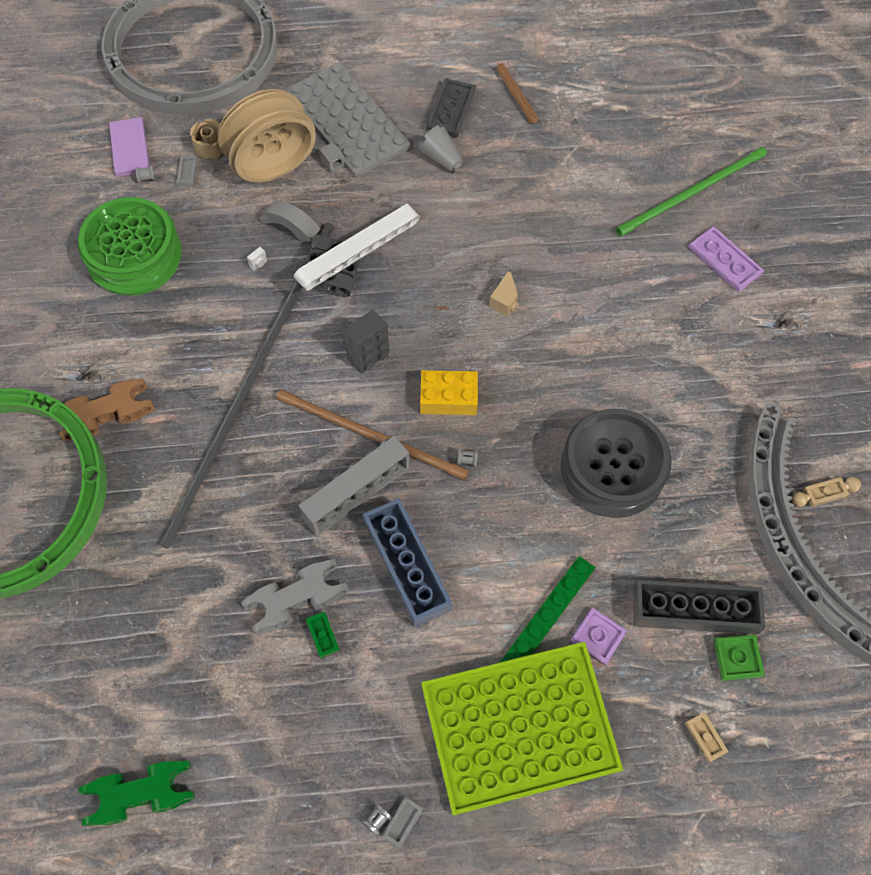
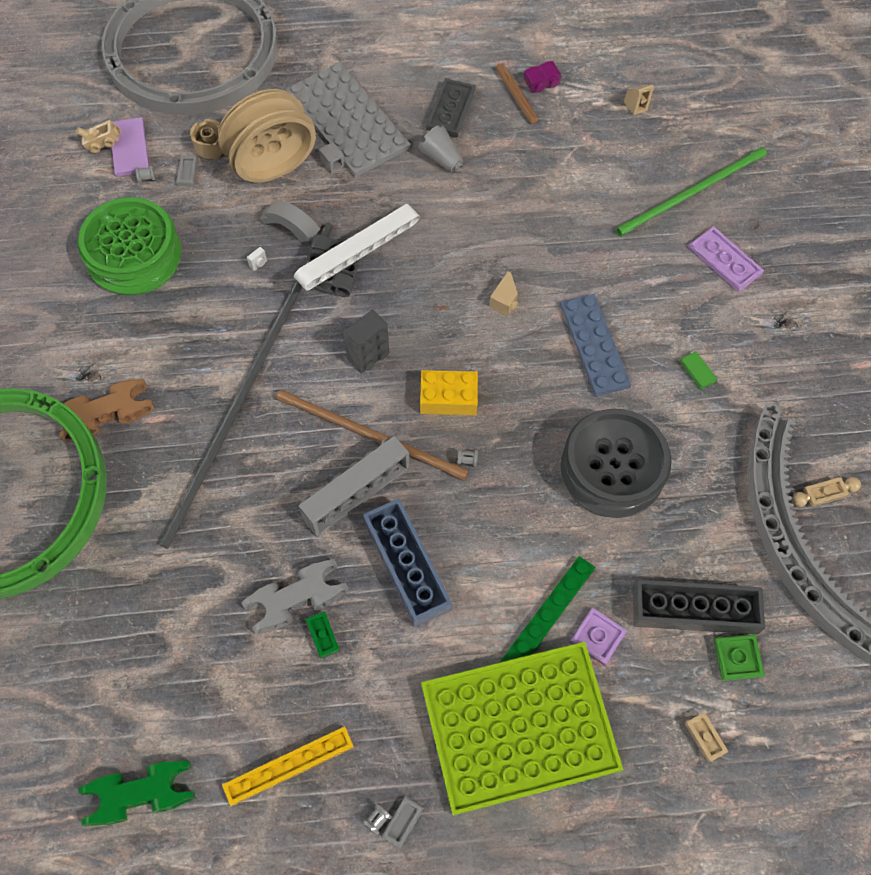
(99, 136): none -> tan brick
(287, 766): none -> yellow plate
(542, 77): none -> magenta brick
(595, 345): none -> sand blue plate
(638, 98): none -> tan slope
(698, 370): none -> bright green tile

